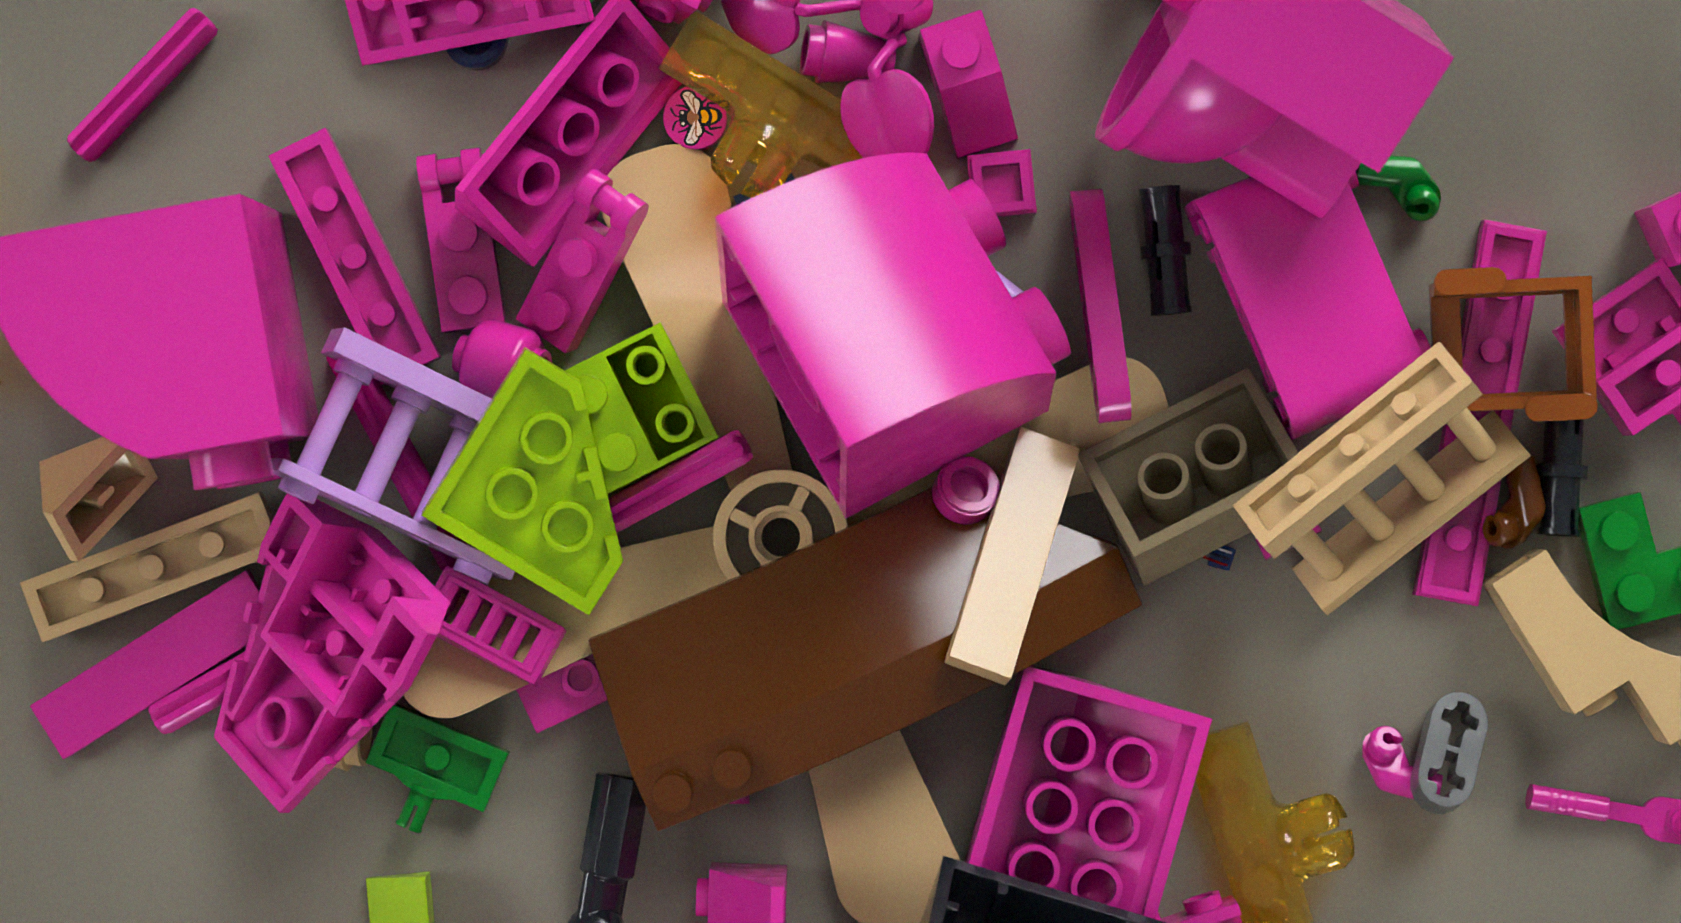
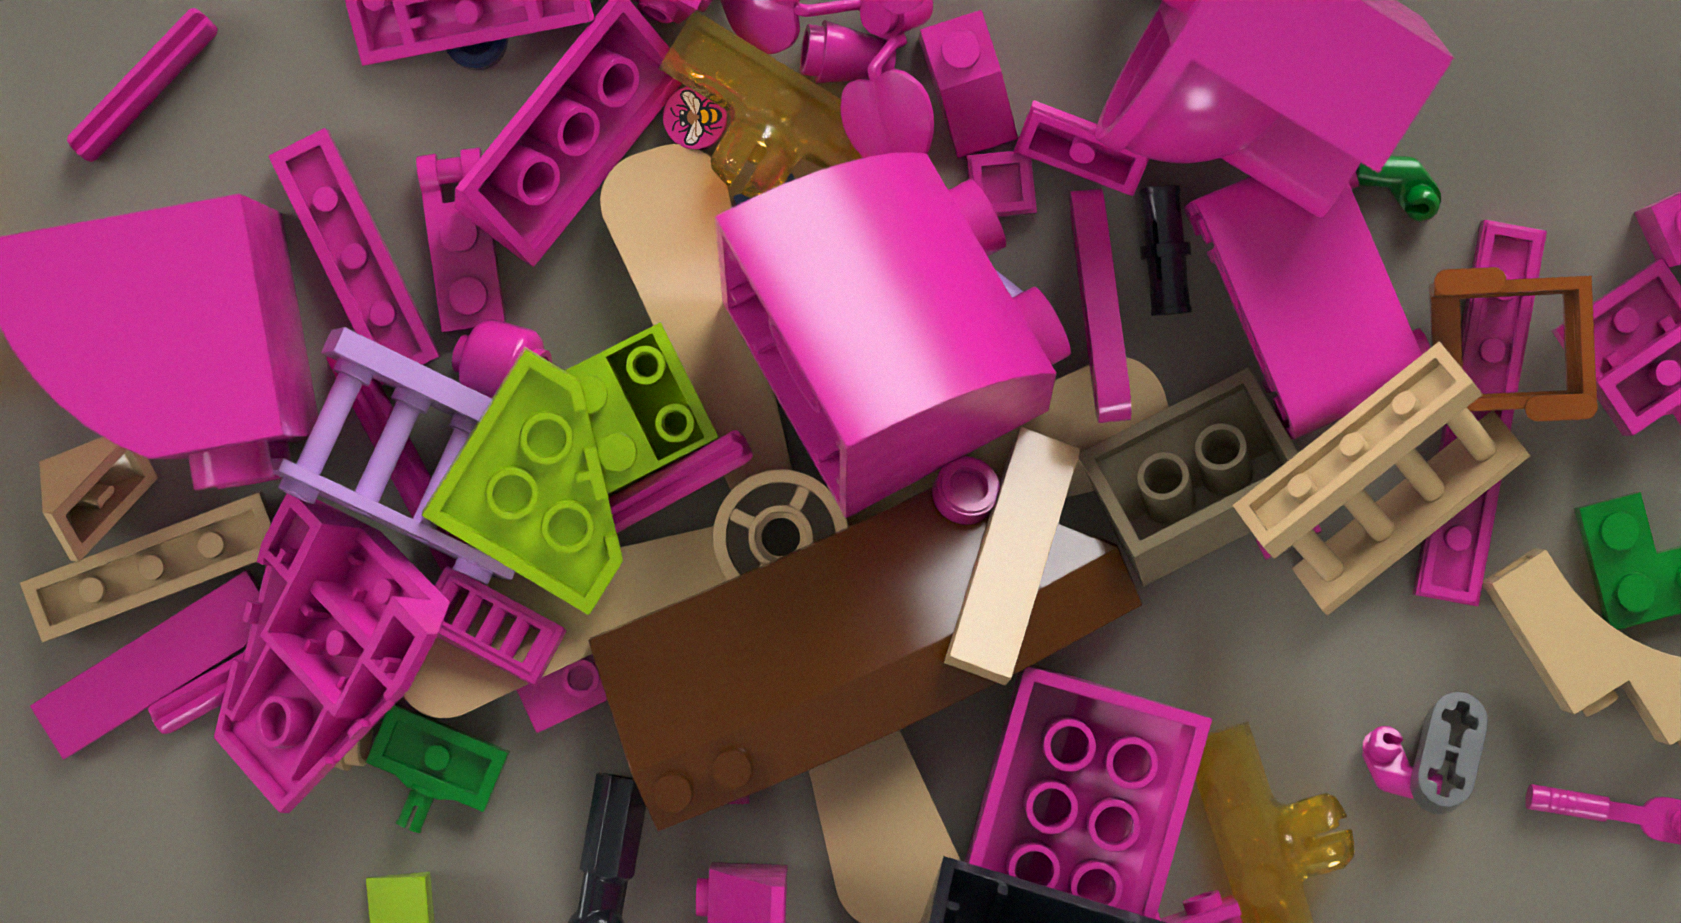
(582, 262): dark pink plate -> none
(1072, 147): none -> dark pink slope
(1221, 558): clear blue piece -> none
(1521, 510): reddish brown arm -> none
(1562, 477): black pin -> none

